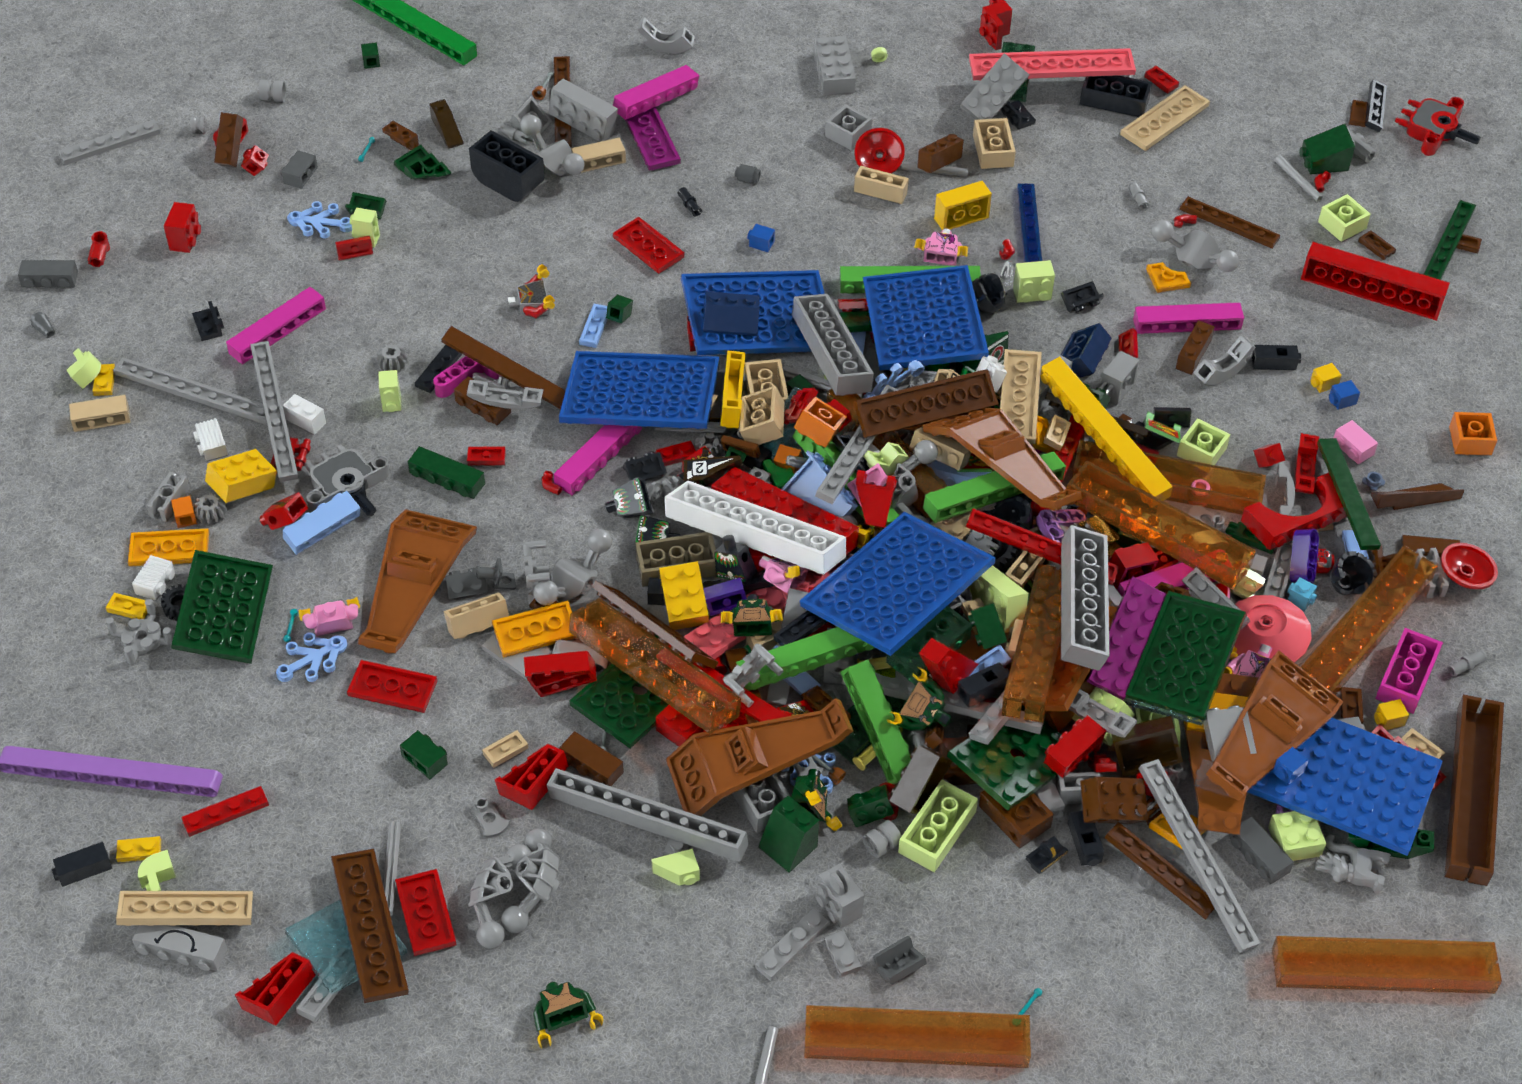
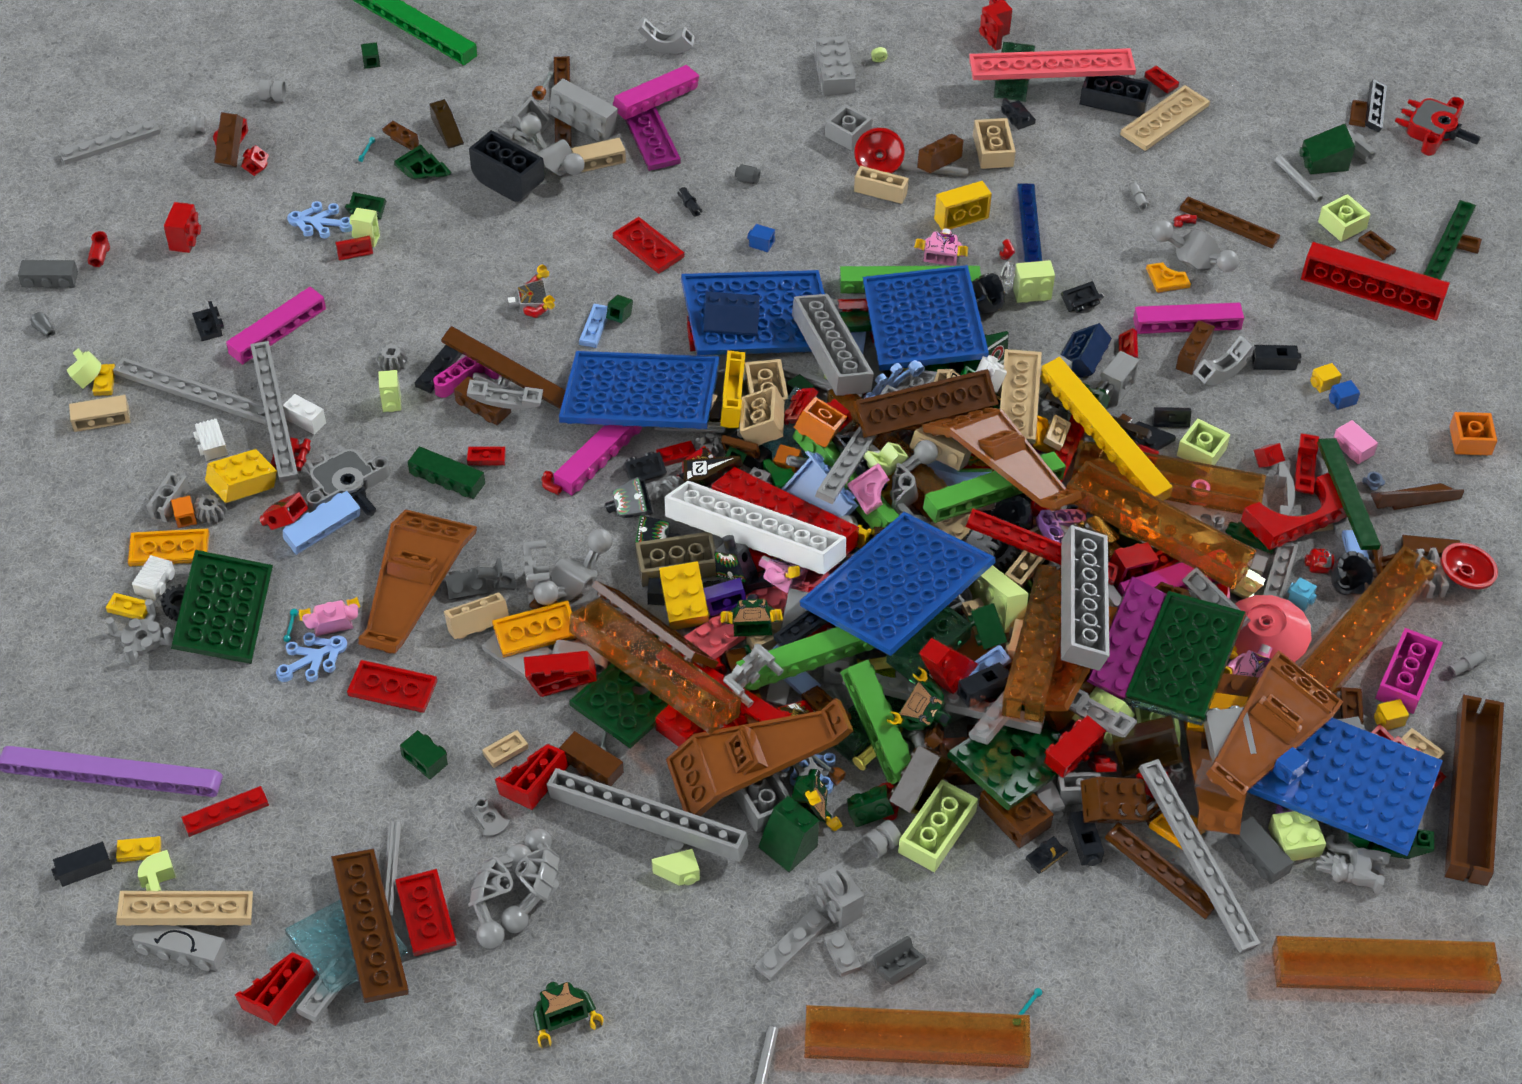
(299, 169): dark grey brick -> none
(875, 499): red flag -> none
(994, 89): light grey brick -> none
(1173, 434): bright green flag -> none
(1304, 555): dark purple beam -> none
(1320, 180): red arm -> none

